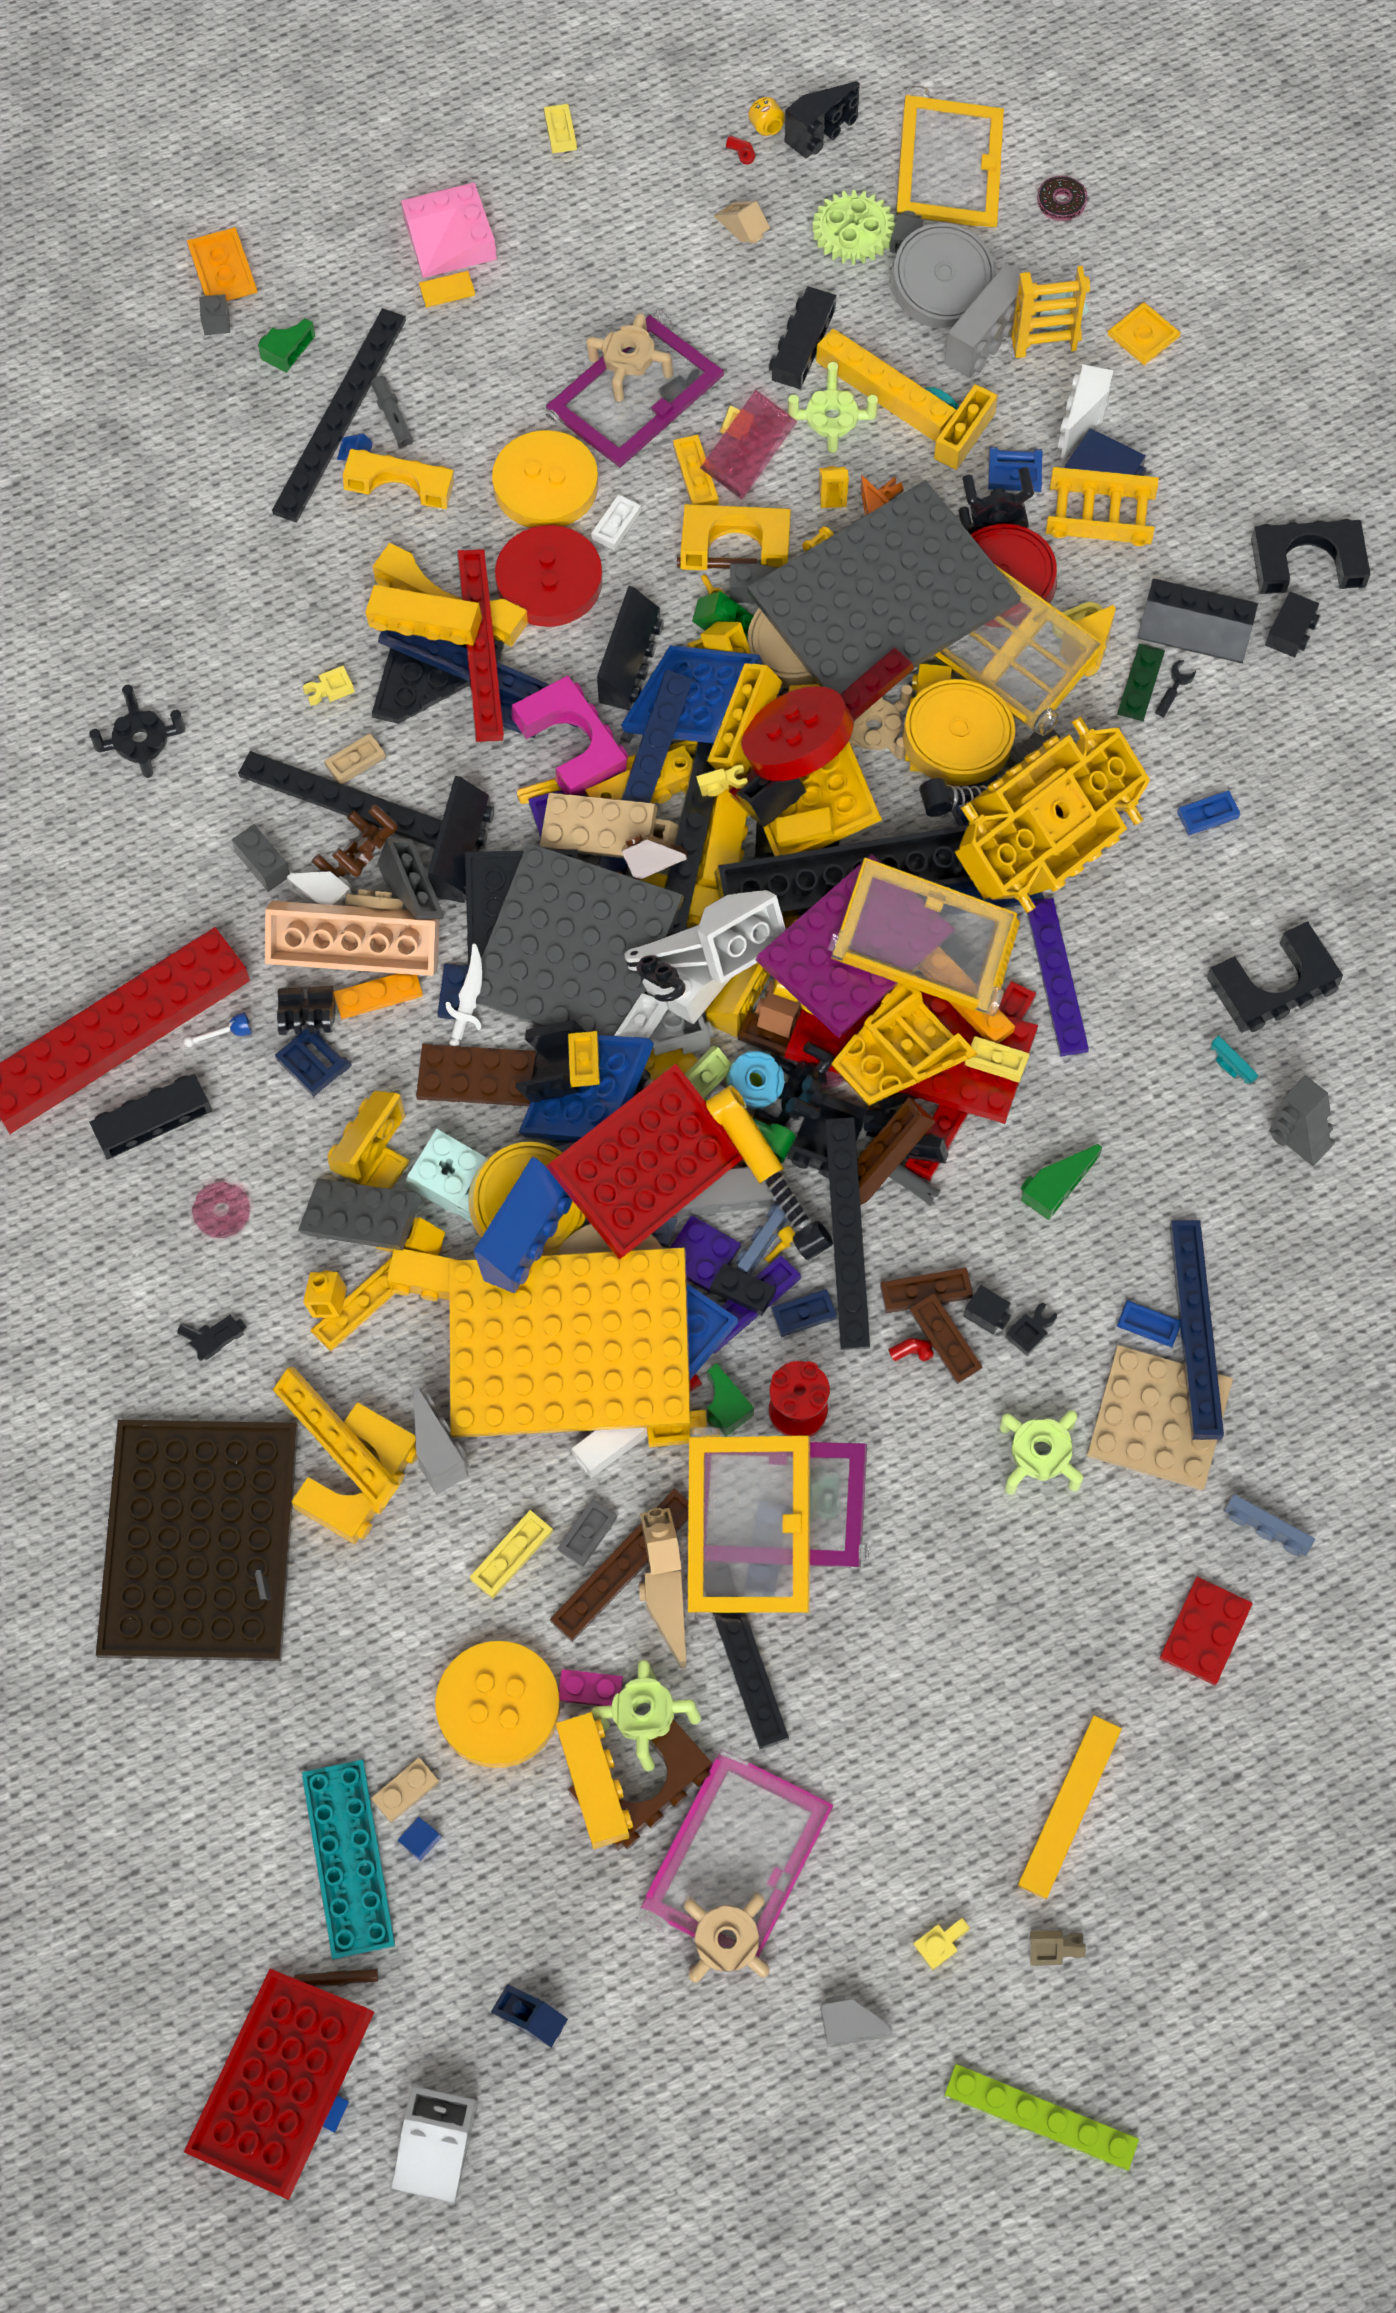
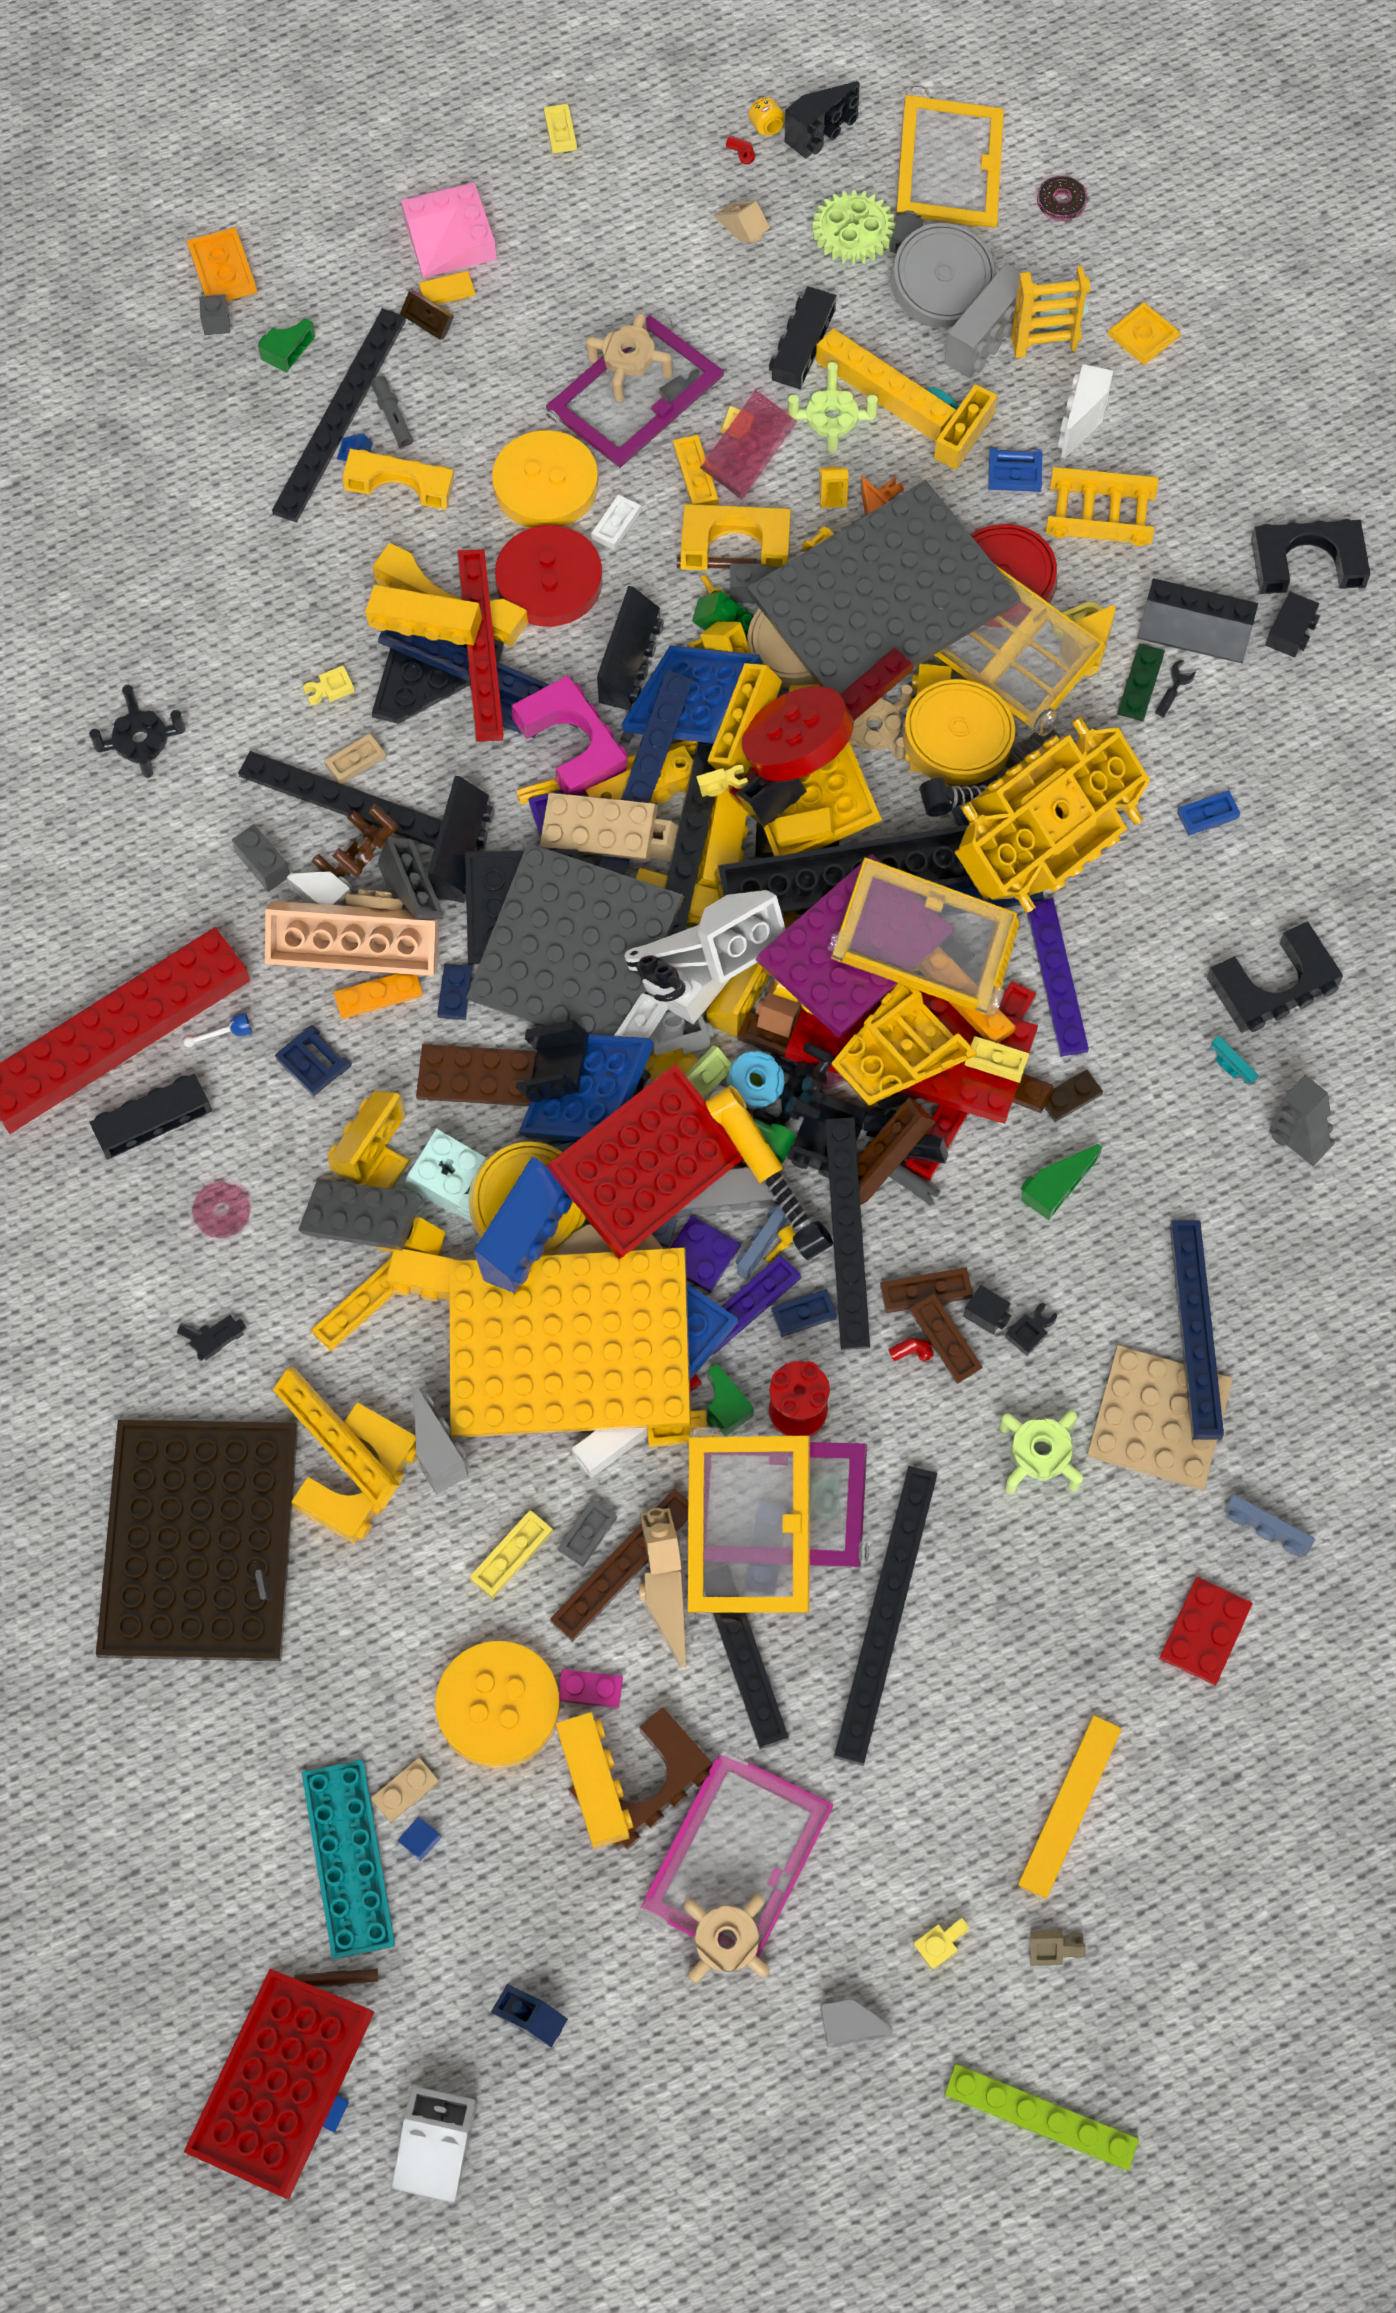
(295, 1010): black legs -> none
(325, 1294): yellow brick -> none
(426, 314): none -> dark brown plate
(467, 998): white piece -> none
(584, 1059): yellow plate -> none
(648, 1726): yellowish green plate -> none
(651, 855): slope -> none
(743, 1289): black plate -> none
(885, 1616): none -> black plate
(998, 506): black plate -> none
(1033, 1093): none -> reddish brown plate
(1072, 1095): none -> dark brown plate
(1106, 455): dark blue slope -> none
(1149, 1323): blue tile -> none

